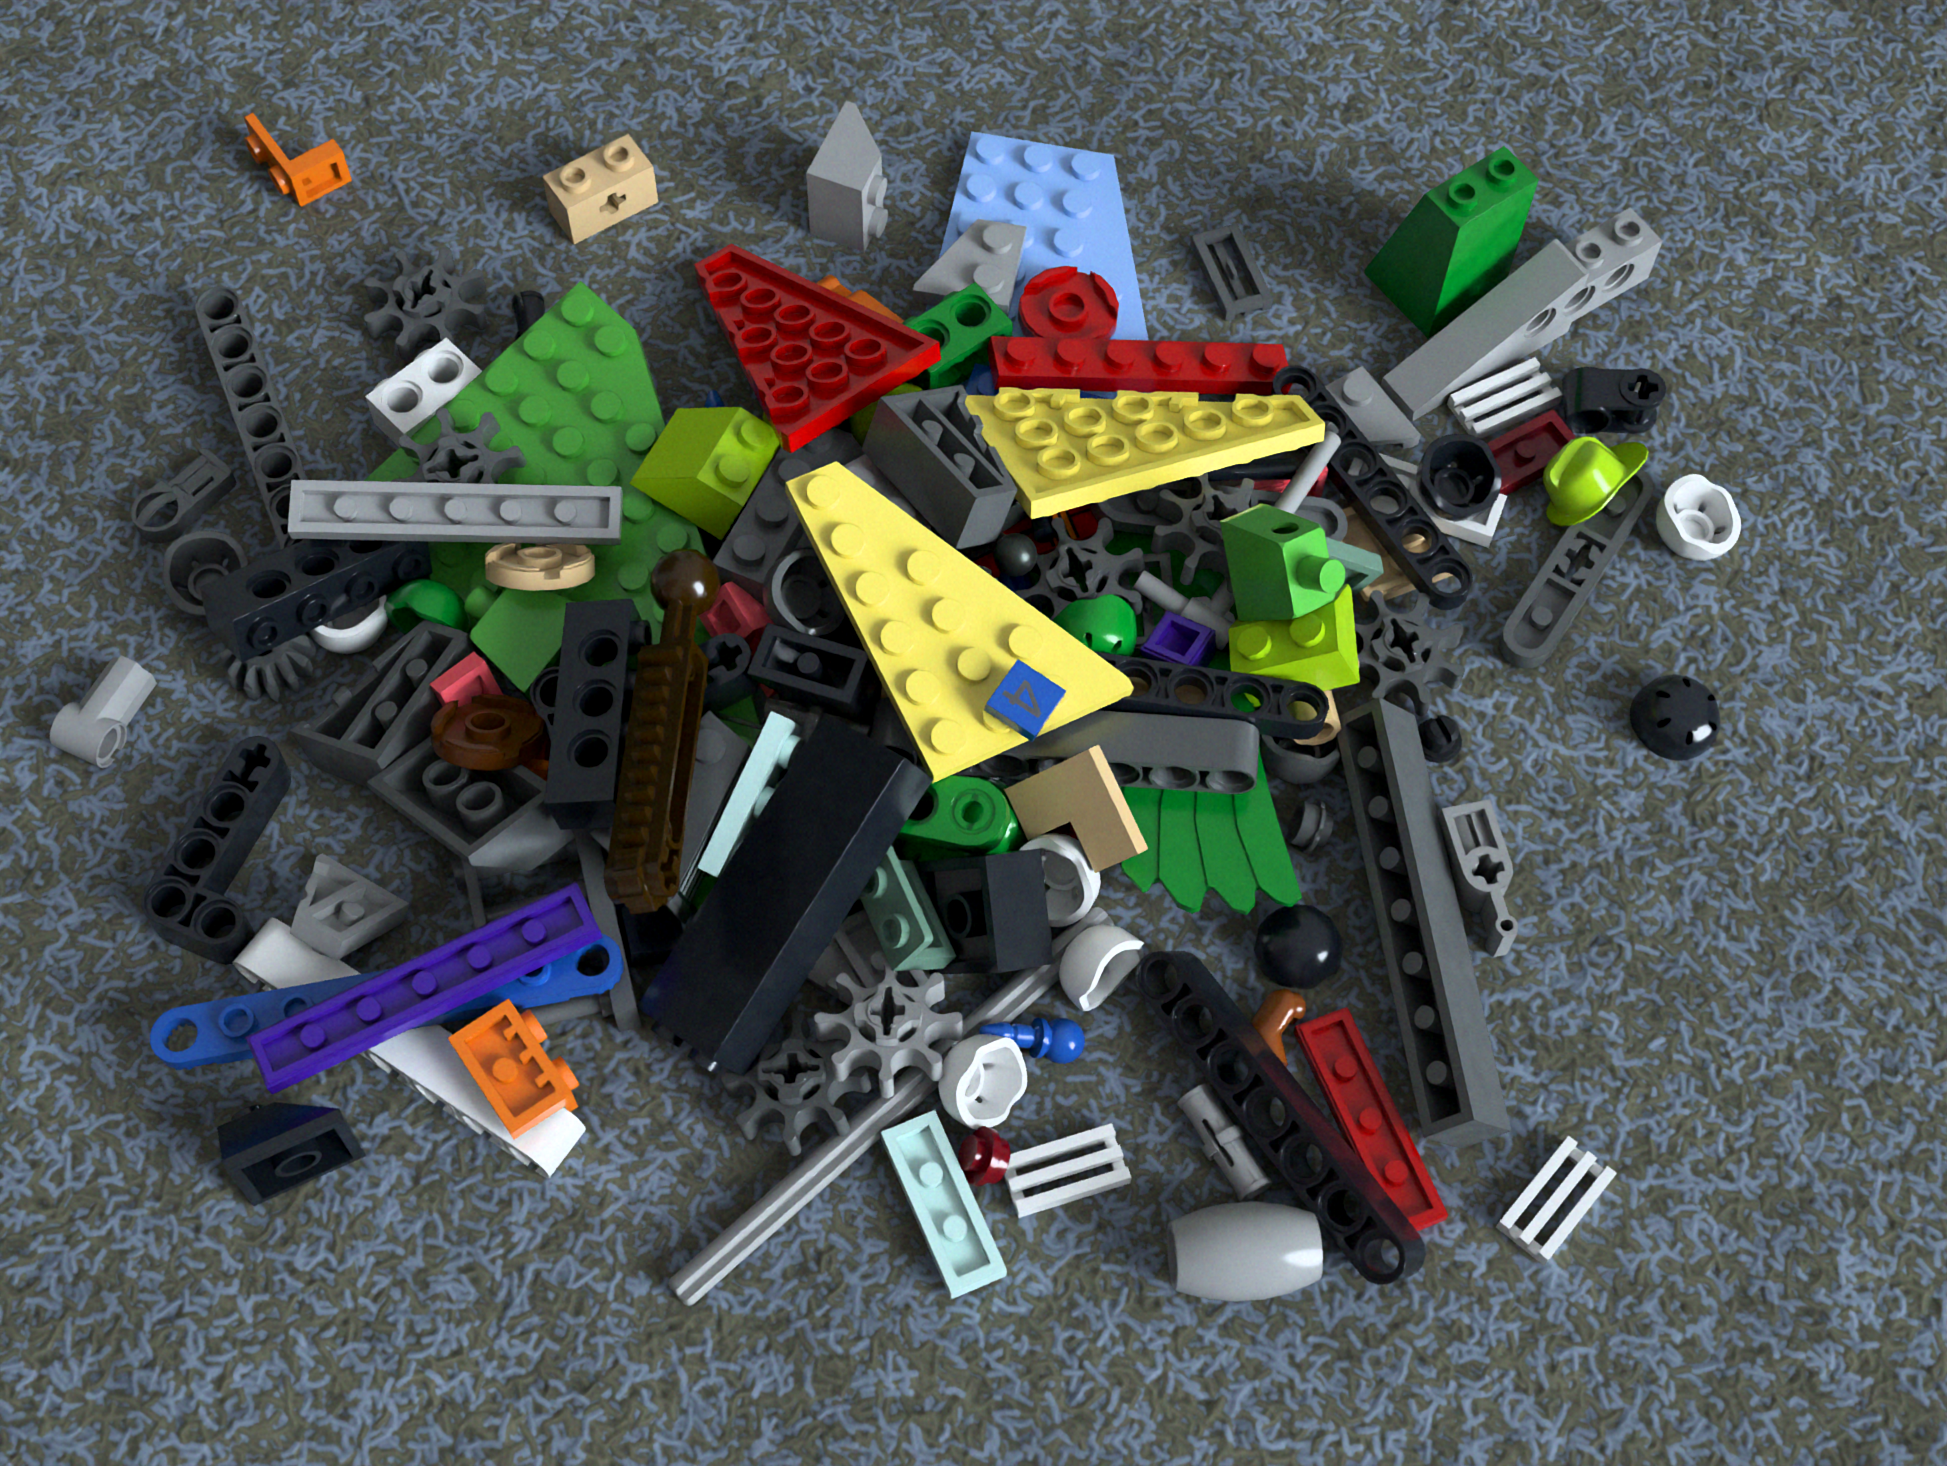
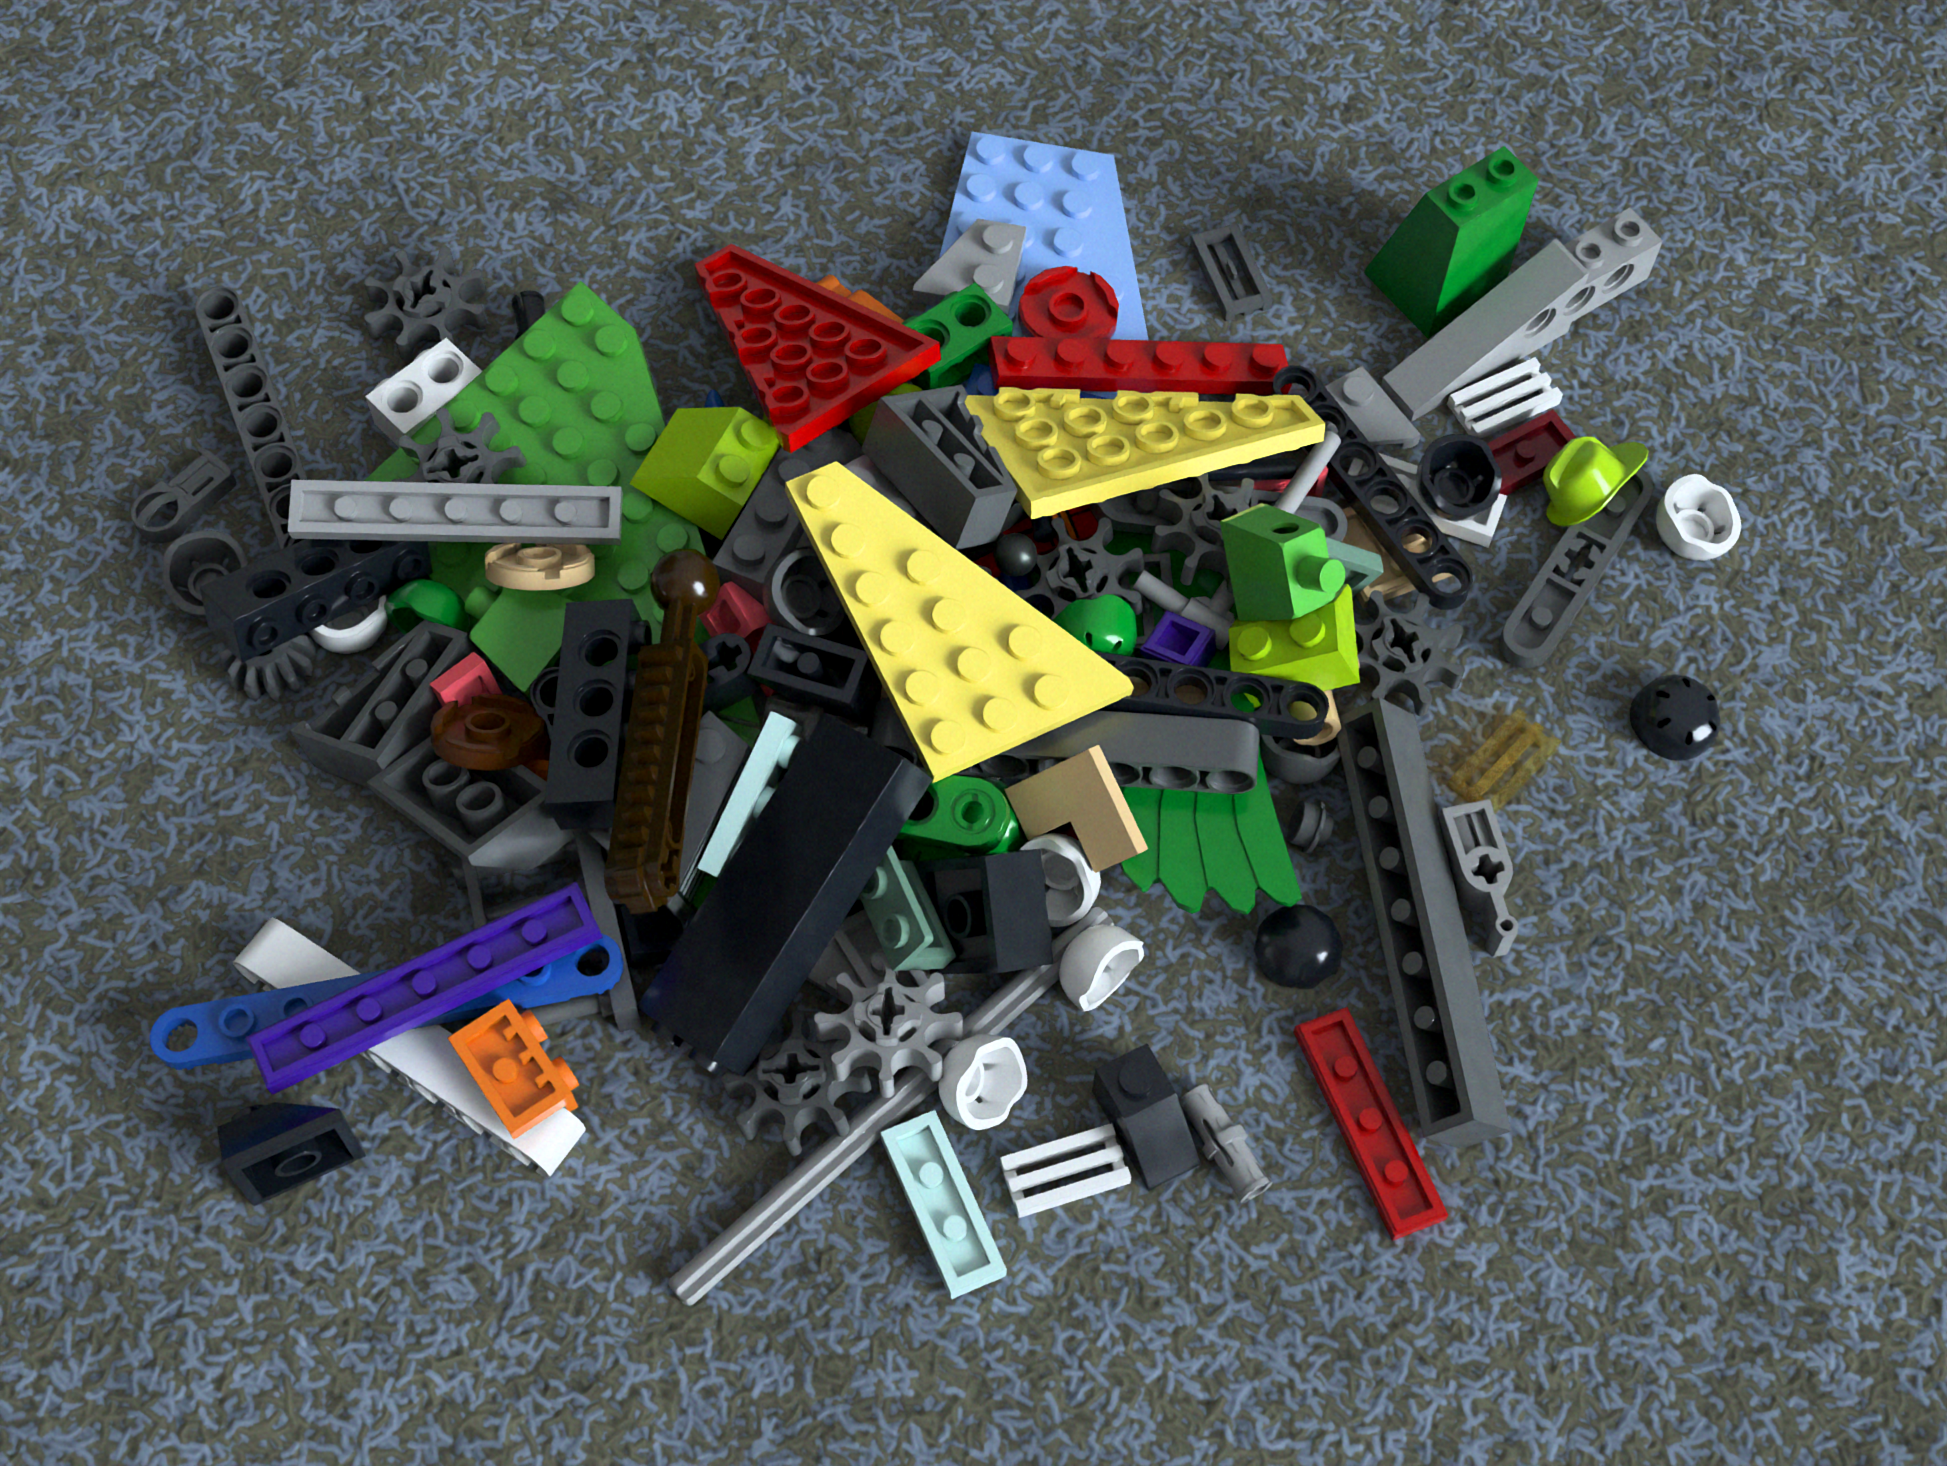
(100, 720): light grey piece -> none
(250, 782): black beam -> none
(303, 177): orange bracket -> none
(343, 910): light grey wing -> none
(600, 188): tan brick -> none
(847, 184): light grey slope -> none
(984, 1157): dark red plate -> none
(1025, 700): blue tile -> none
(1057, 1040): blue bar -> none
(1146, 1116): none -> black slope
(1244, 1251): light grey piece -> none
(1275, 1015): dark orange arm -> none
(1303, 1120): black beam -> none
(1440, 739): black piece -> none
(1531, 734): none -> clear yellow tile
(1584, 1164): white tile -> none
(1607, 401): black piece -> none

